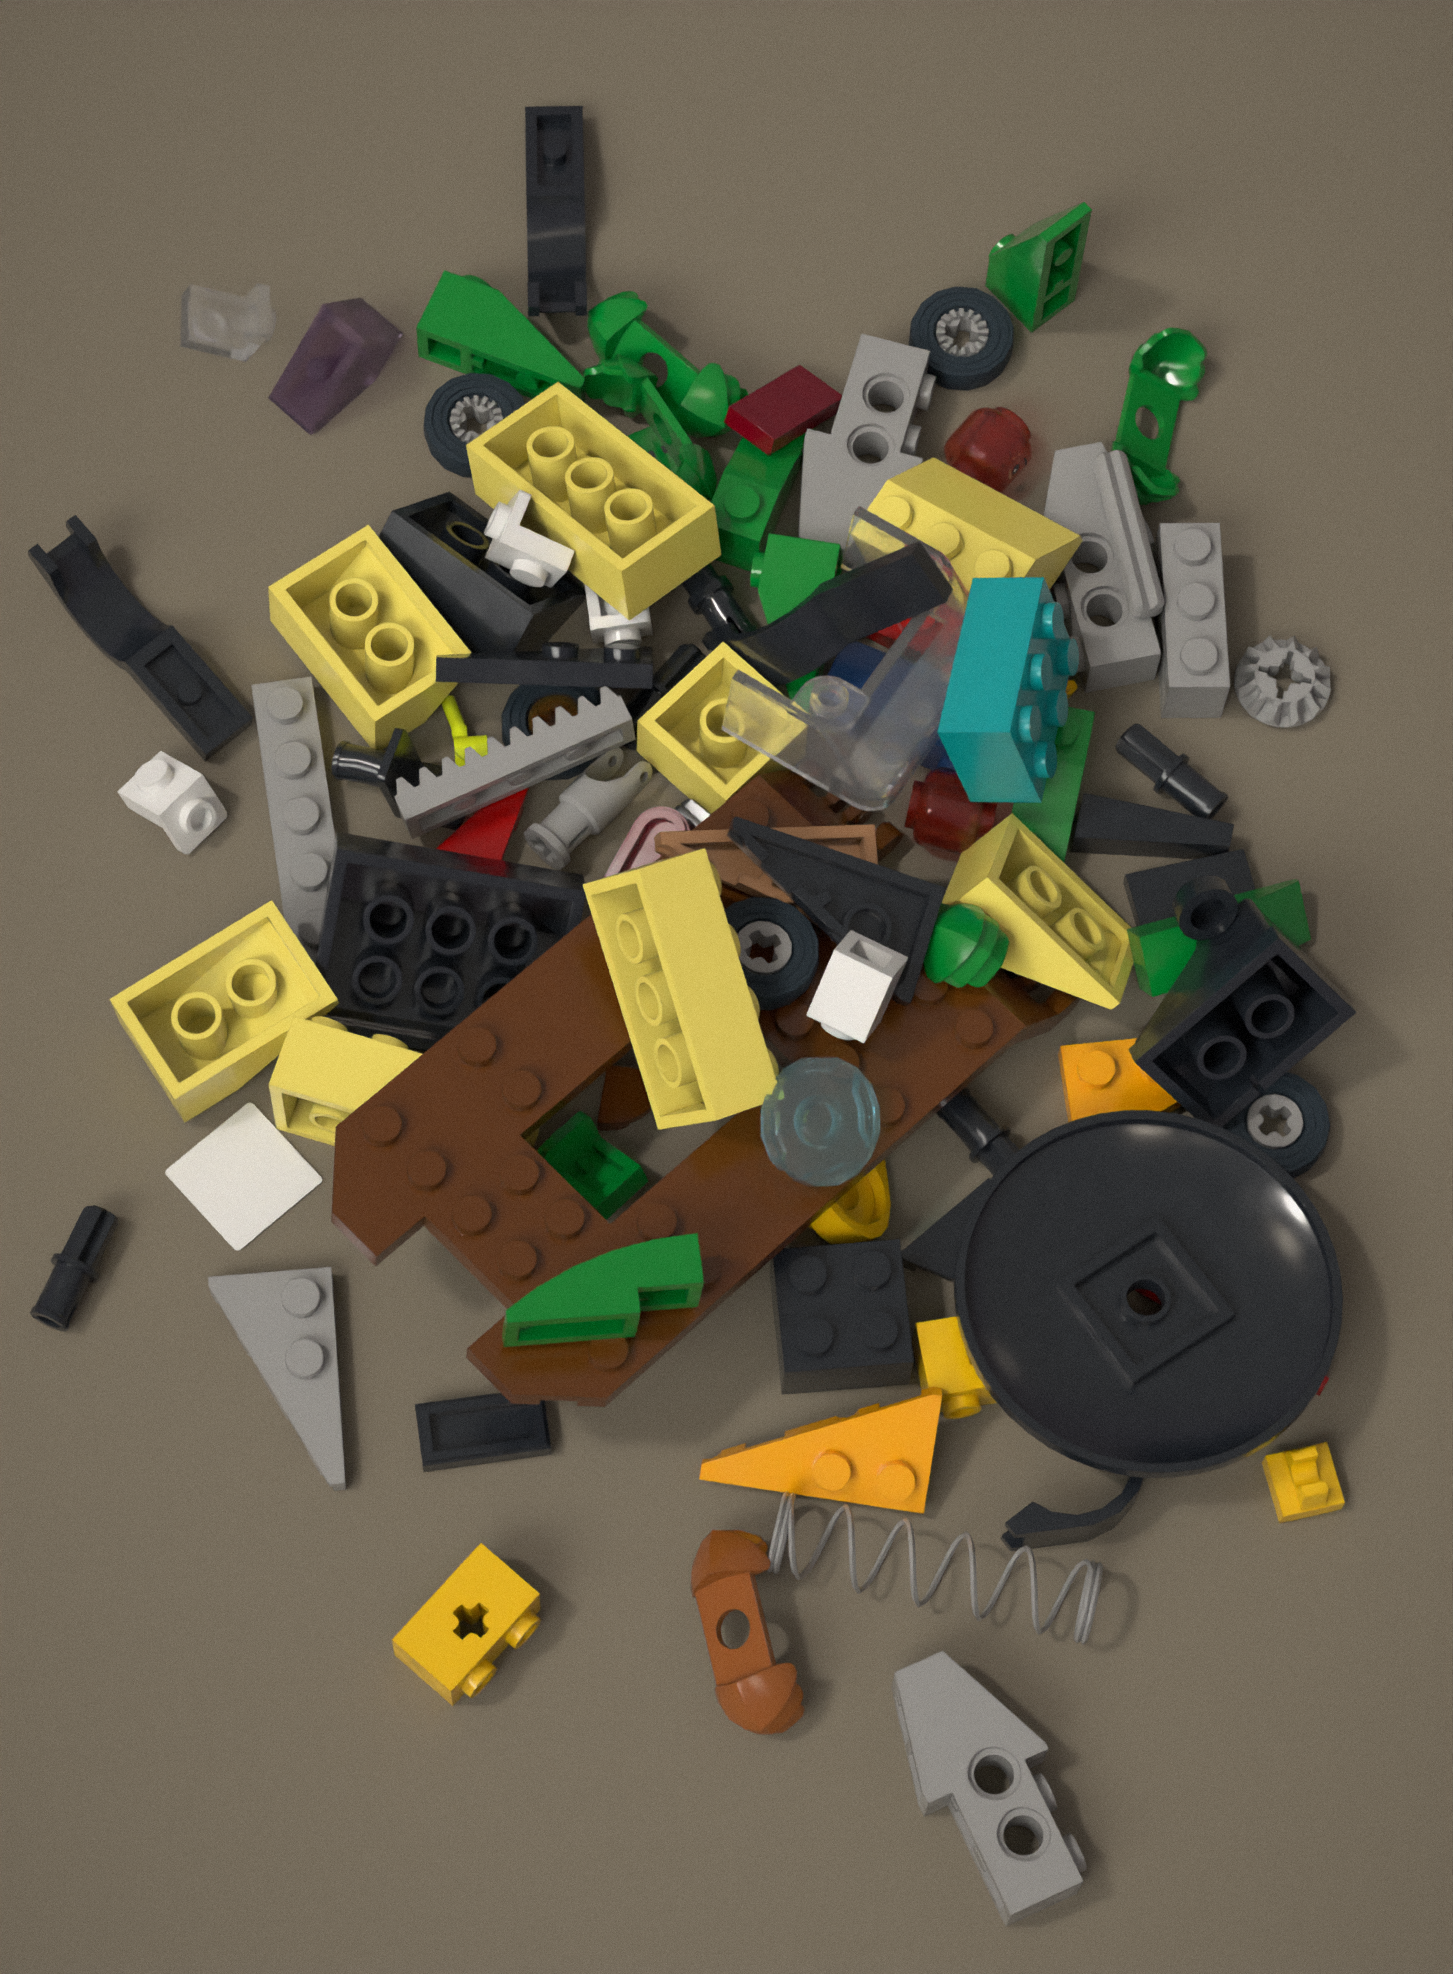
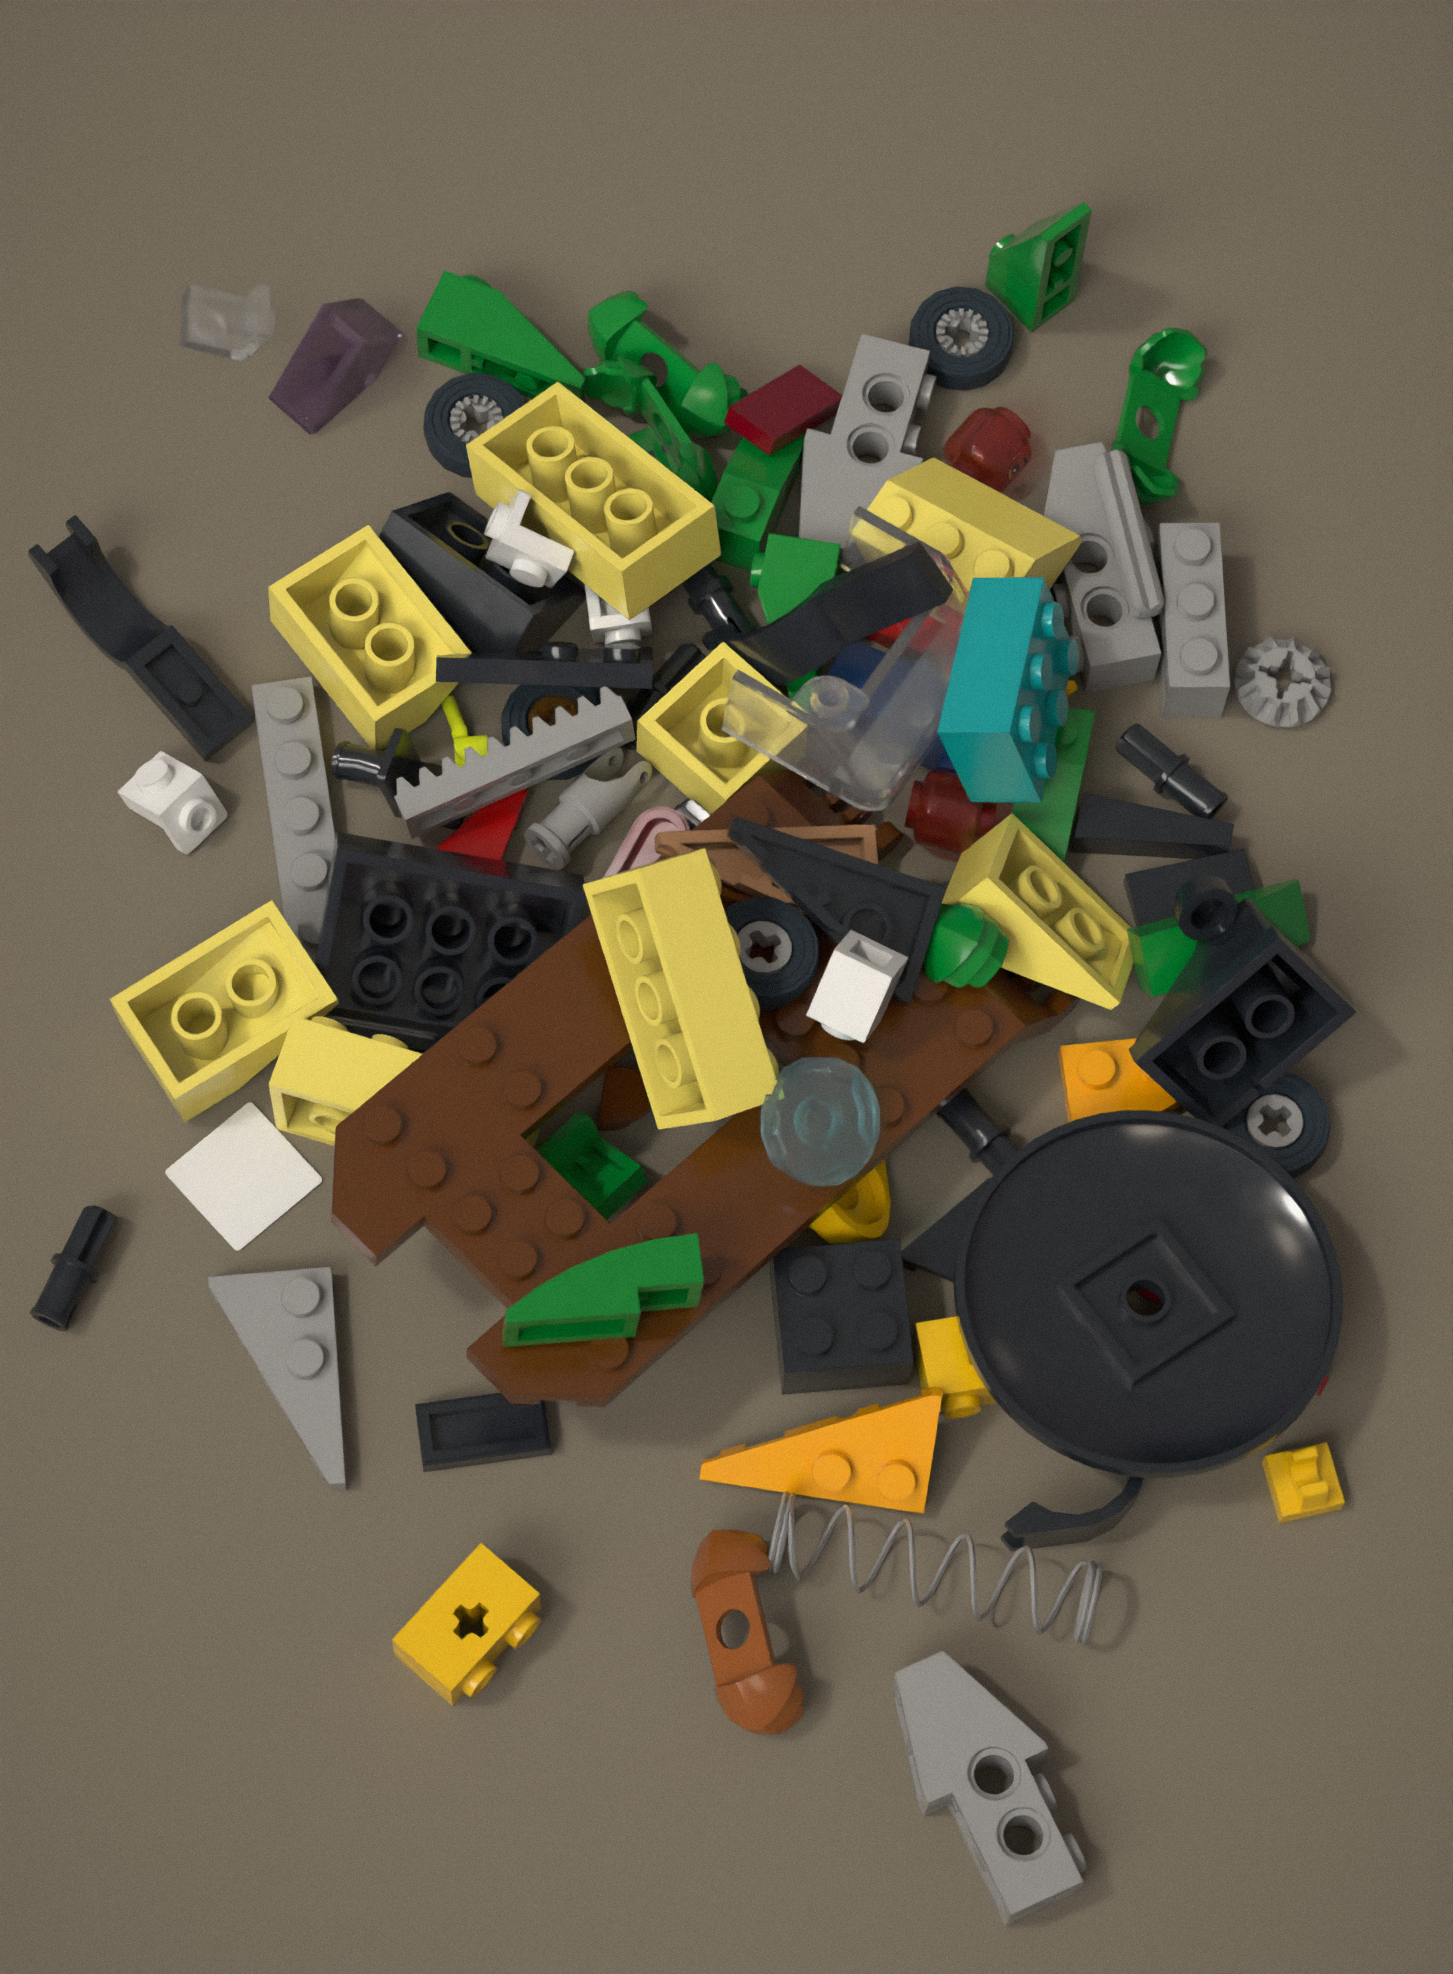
(555, 210): black piece -> none

